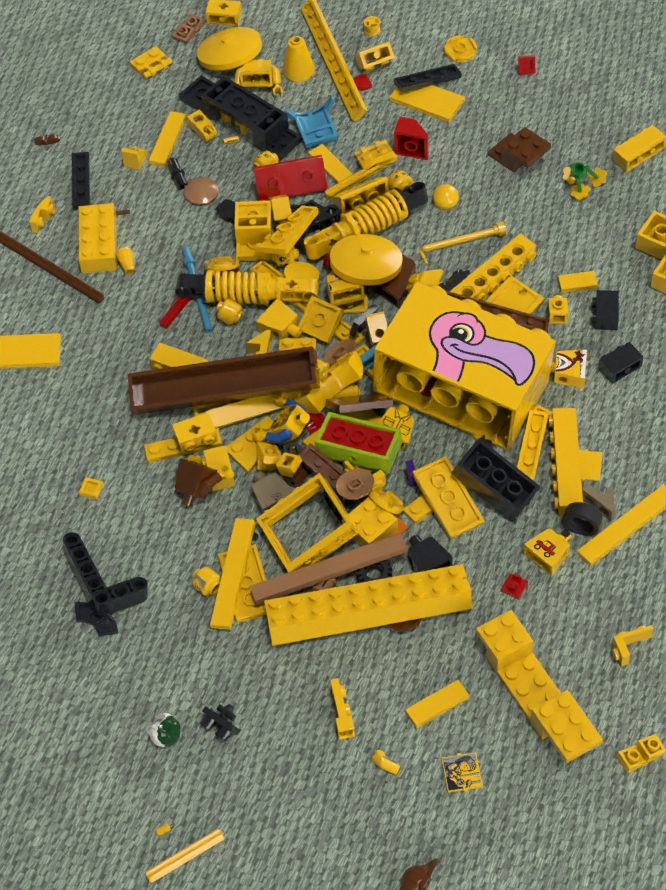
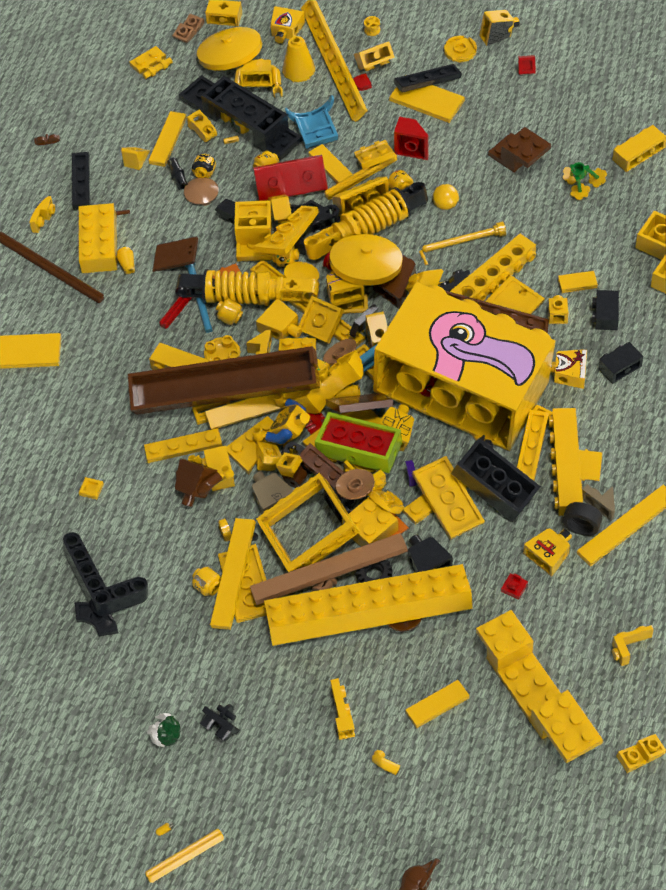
(175, 254): none -> reddish brown container
(185, 430): yellow brick -> none
(203, 166): none -> head
(221, 349): none -> yellow dish
(222, 263): yellow tile -> none
(224, 529): none -> yellow tile
(286, 23): none -> yellow torso
(462, 772): piece -> none
(497, 26): none -> torso

